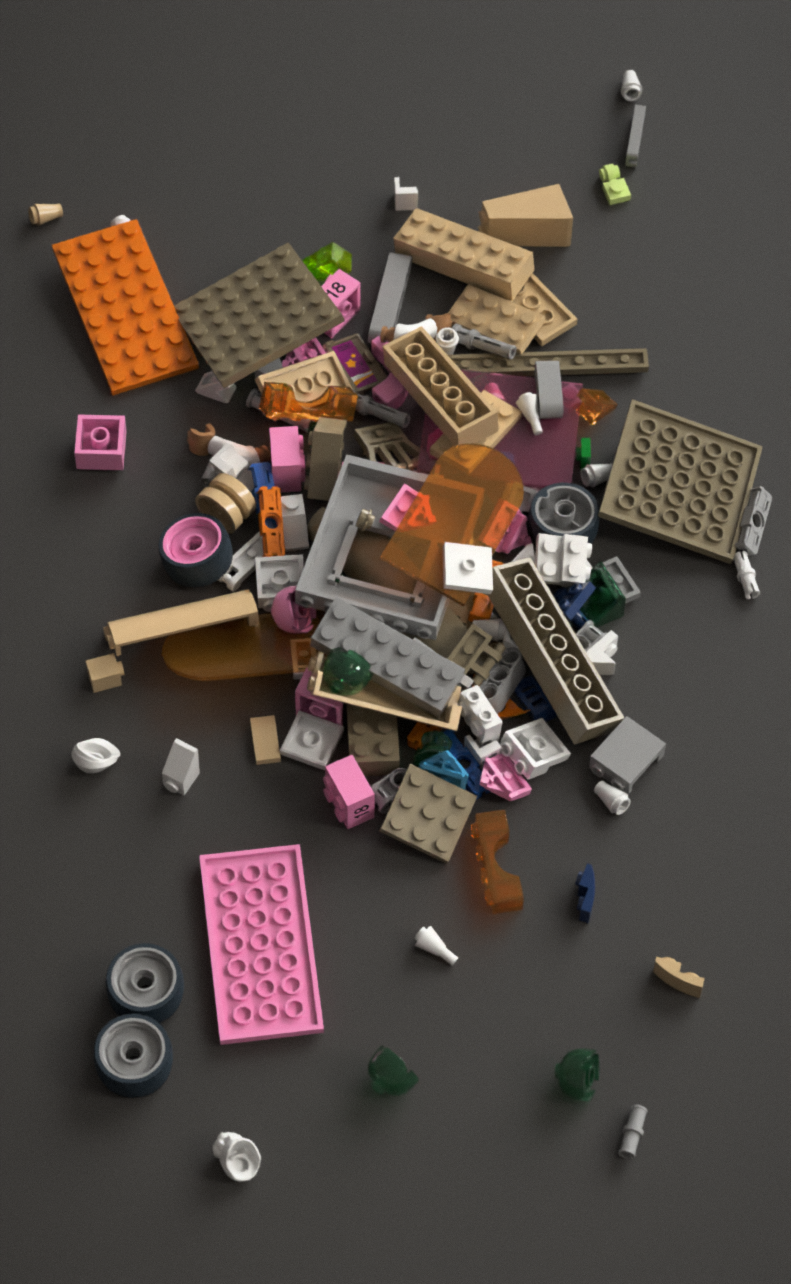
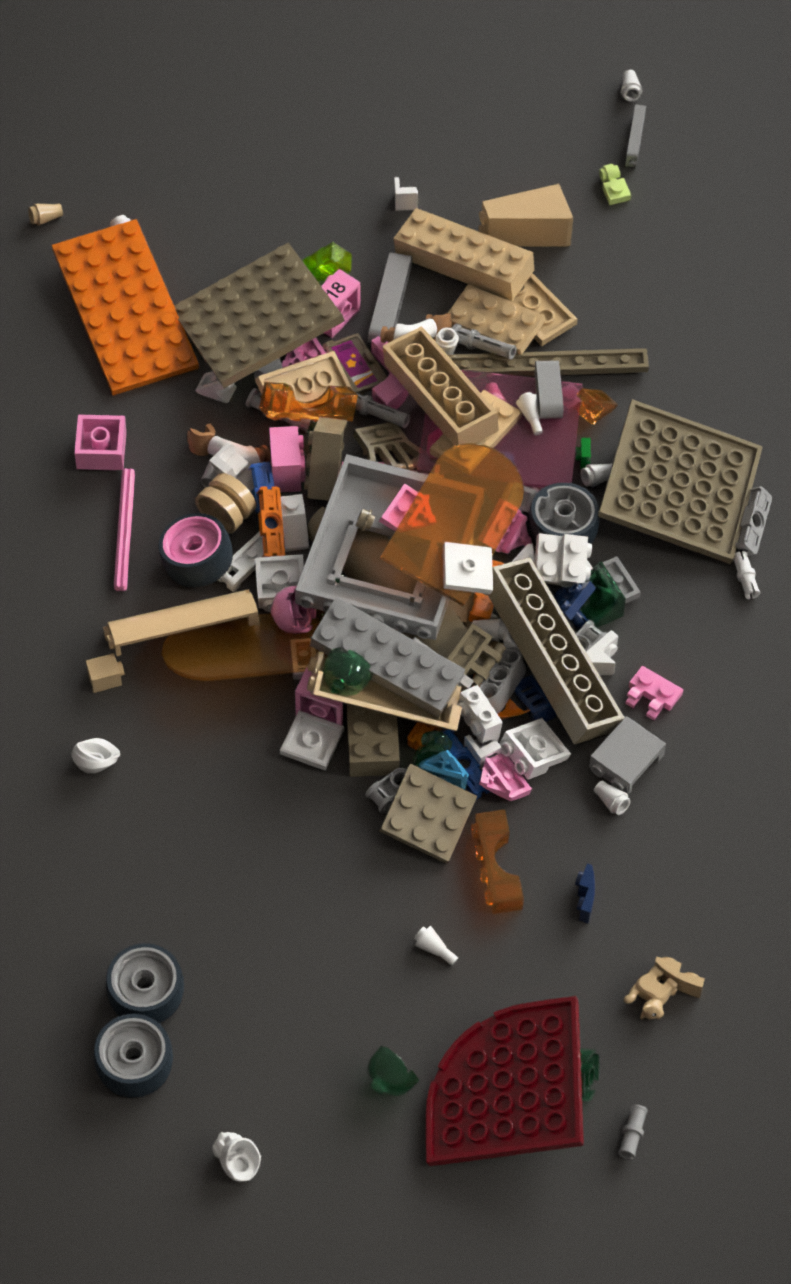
(124, 530): none -> bright pink axle
(181, 767): white slope -> none
(260, 944): bright pink plate -> none
(265, 740): tan tile -> none
(349, 792): bright pink brick -> none
(509, 1086): none -> dark red plate
(653, 992): none -> tan animal
(655, 688): none -> bright pink plate

